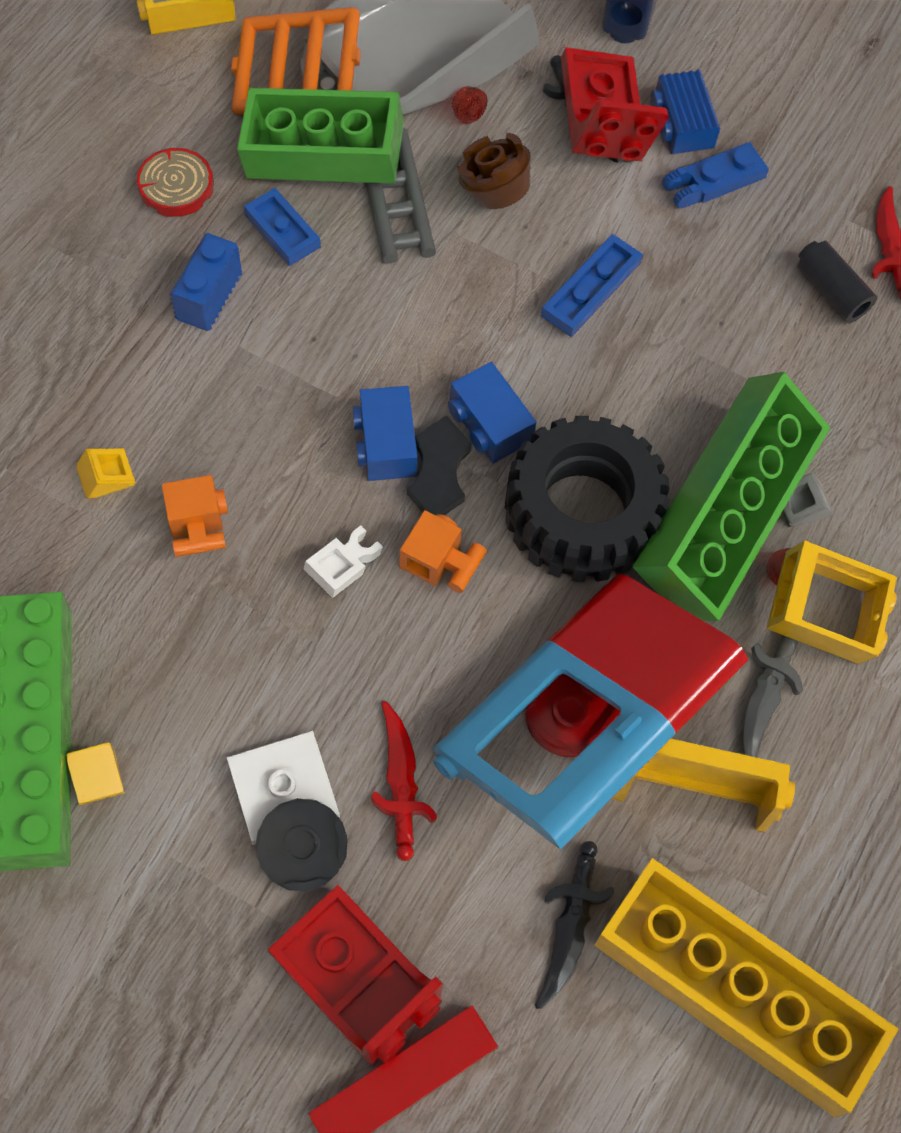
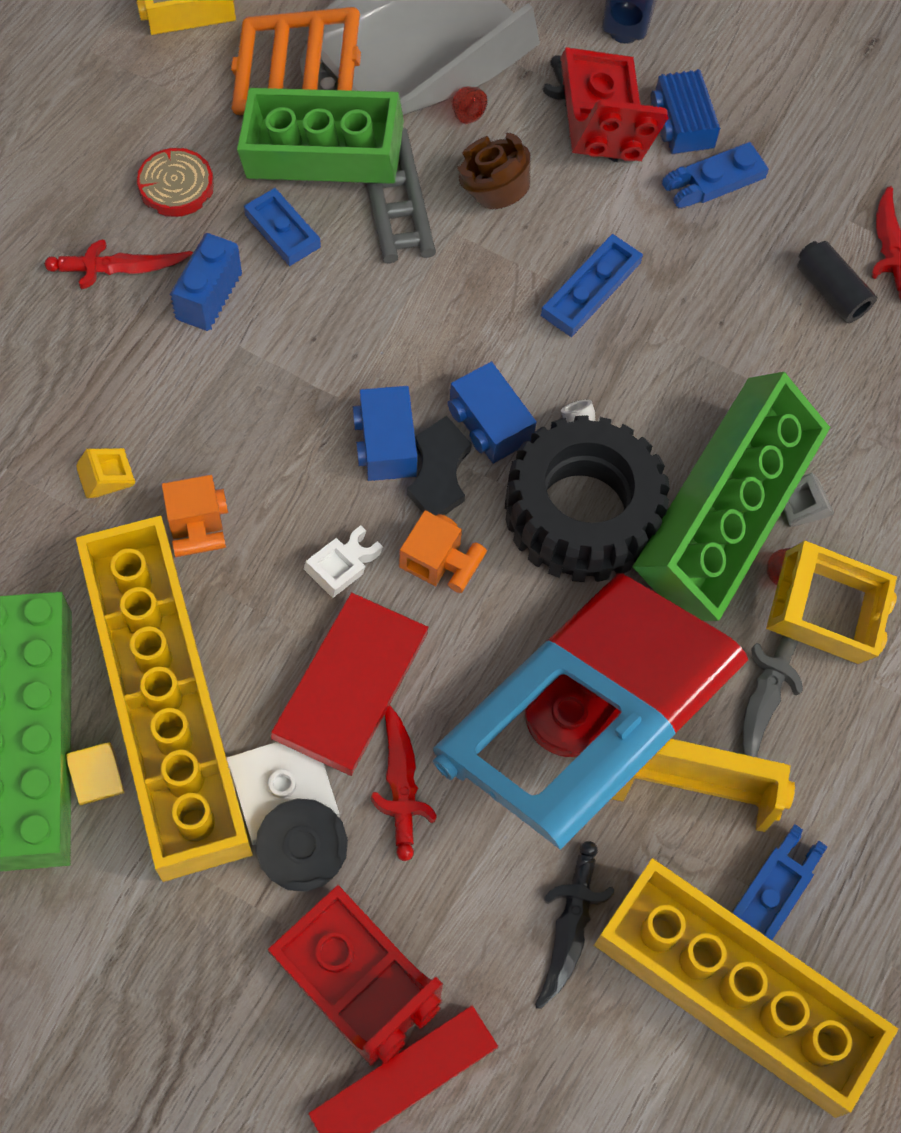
(120, 262): none -> red piece
(162, 700): none -> yellow brick
(350, 684): none -> red tile
(578, 408): none -> white hinge
(778, 885): none -> blue hinge

